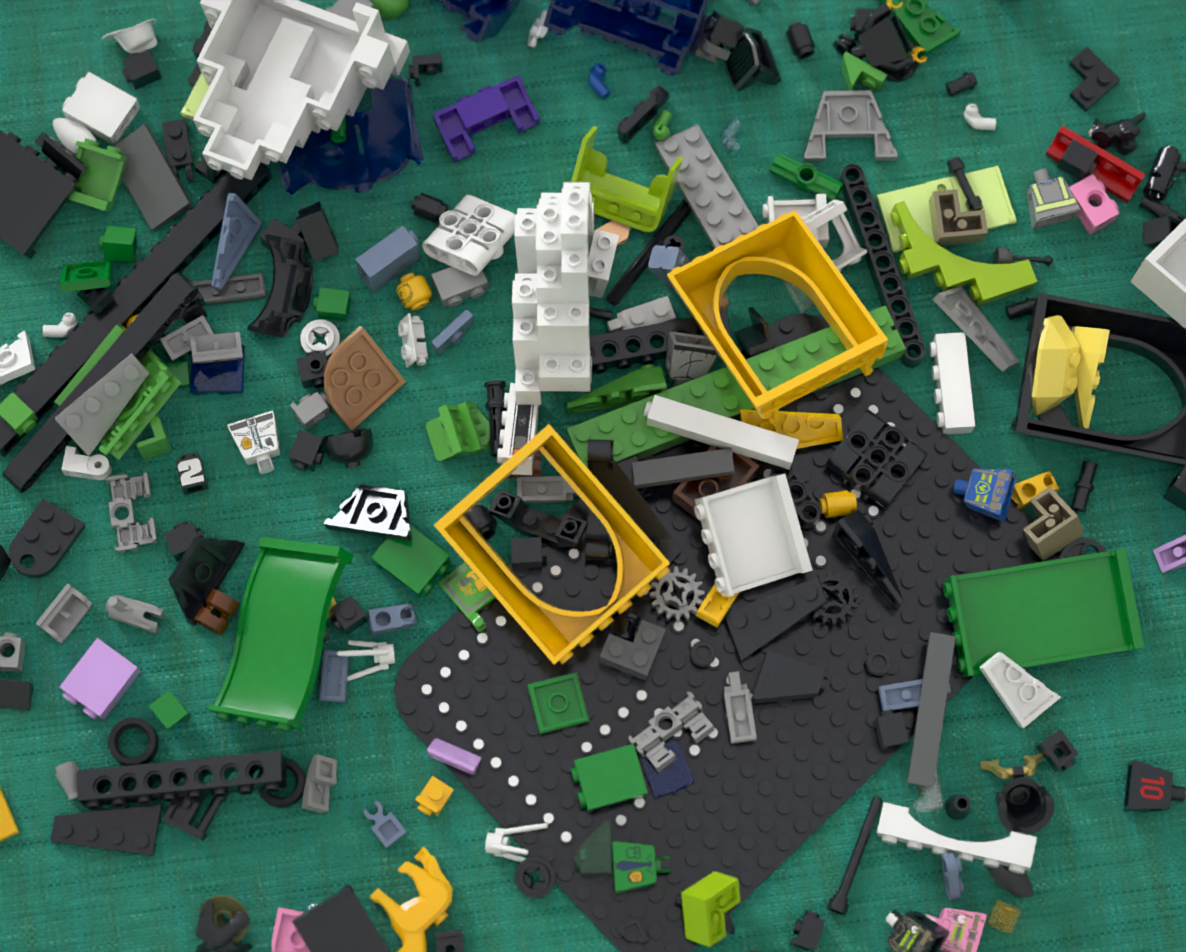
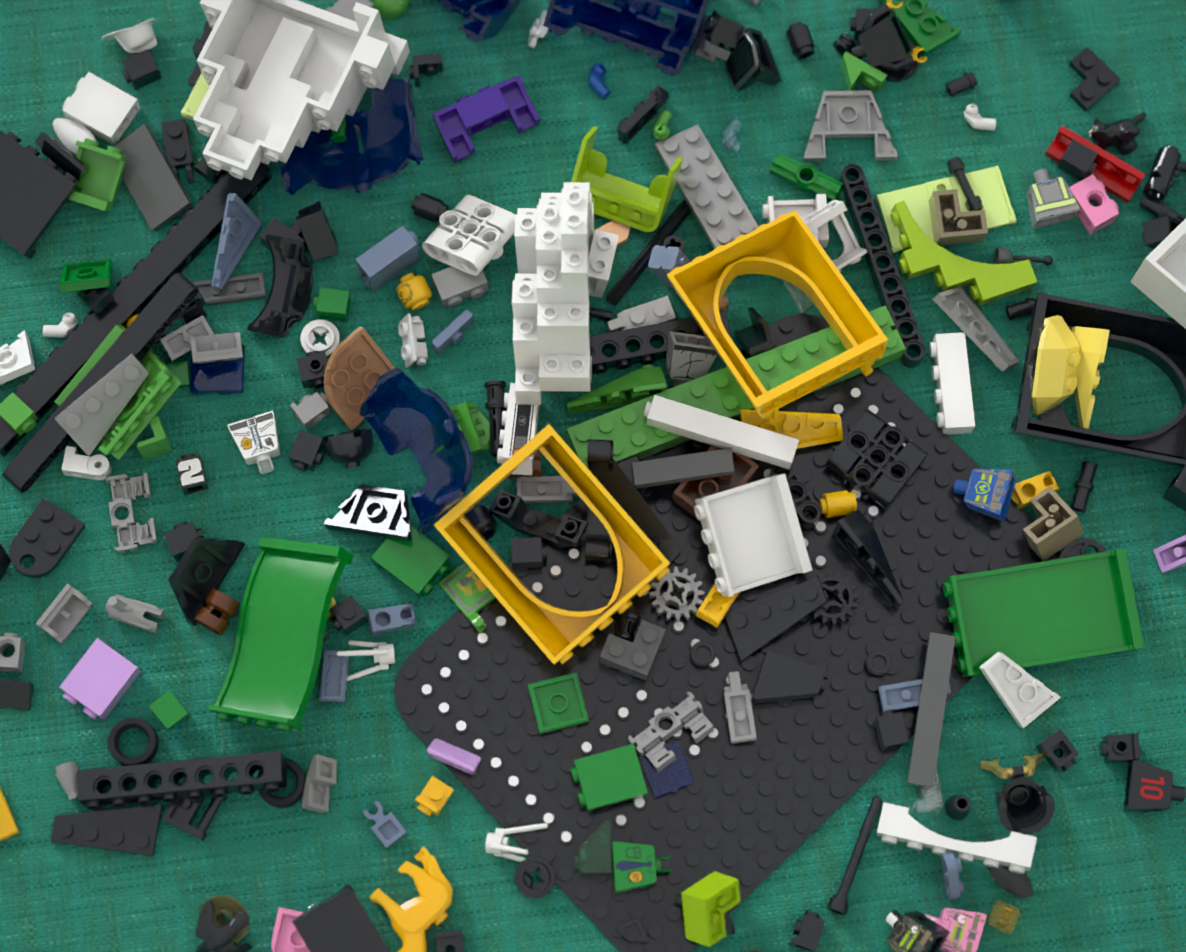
(119, 243): green brick -> none
(423, 421): none -> clear blue piece
(1111, 754): none -> black brick

